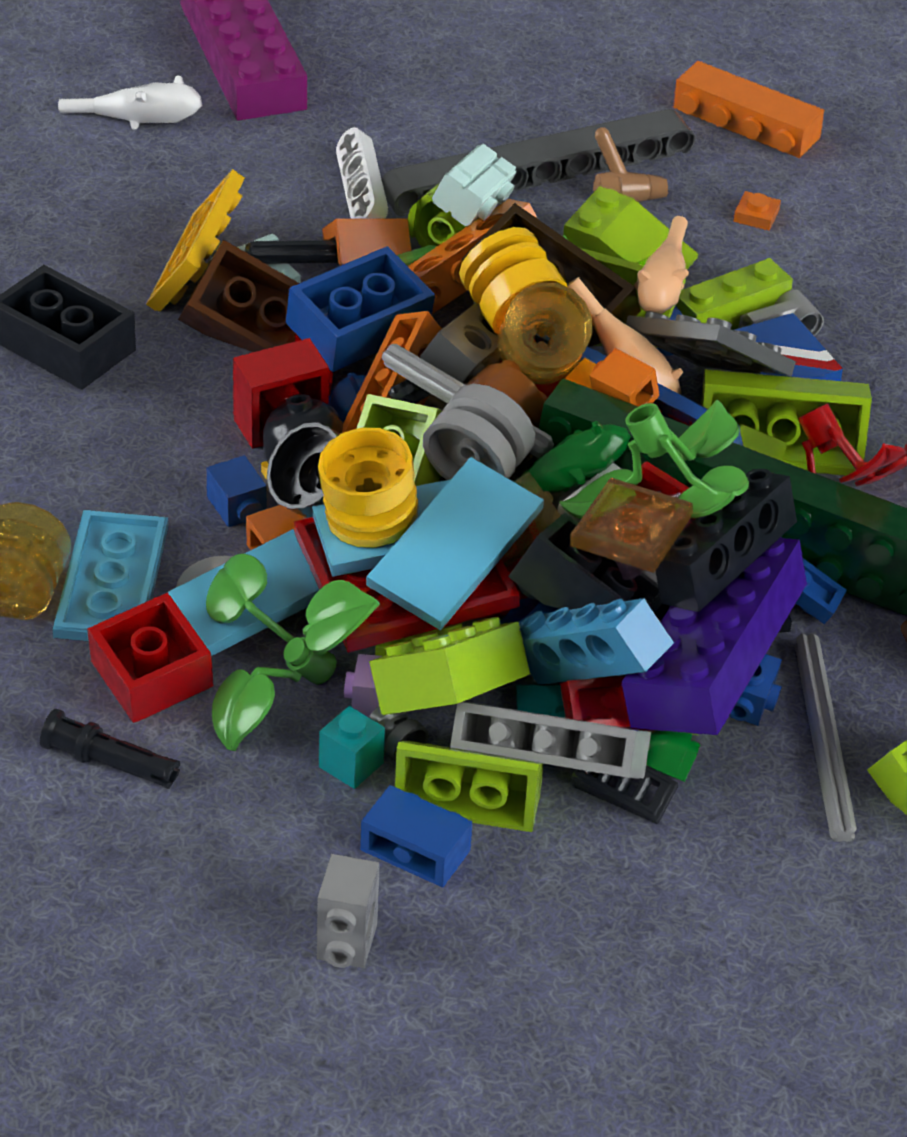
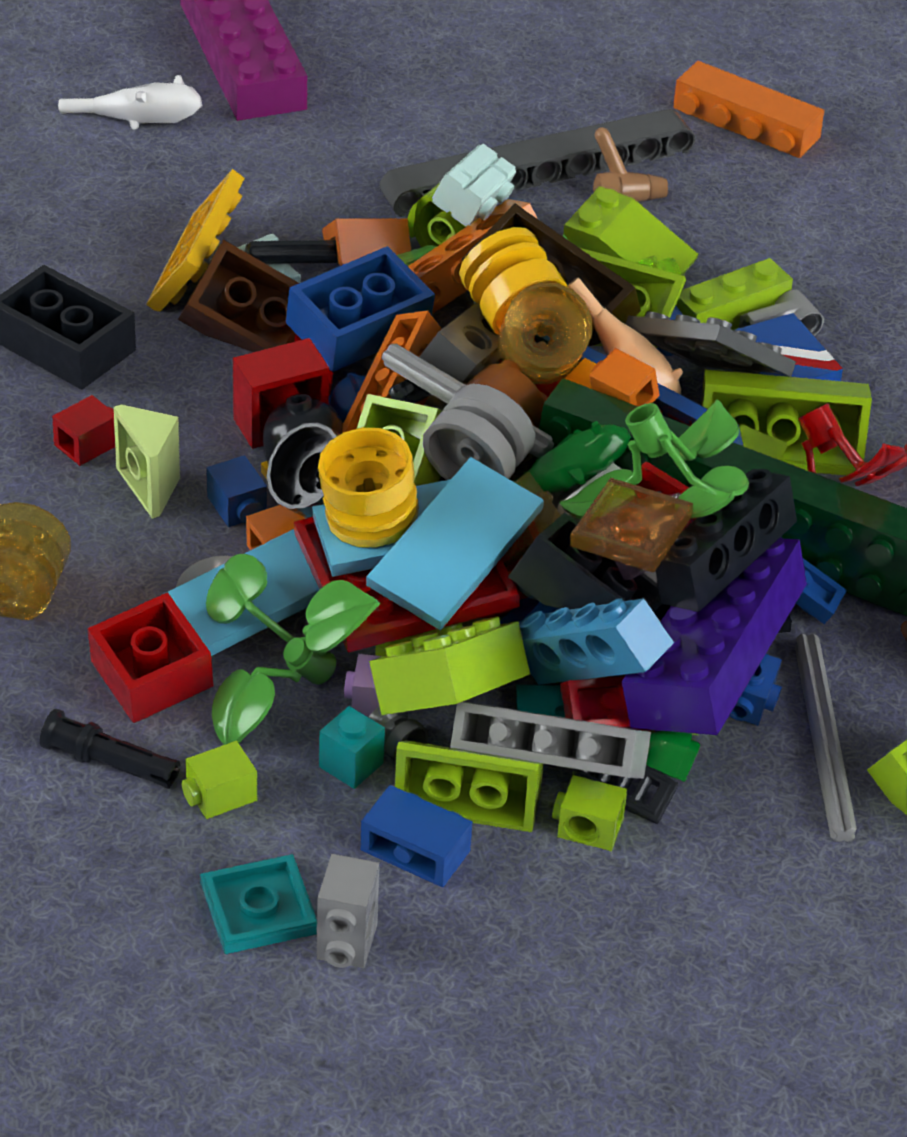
(84, 430): none -> red brick
(109, 569): medium azure tile -> none
(147, 454): none -> yellowish green slope
(220, 780): none -> lime brick
(259, 904): none -> teal tile
(361, 175): white beam -> none
(590, 812): none -> lime brick
(664, 272): light nougat piece -> none
(757, 210): orange plate -> none

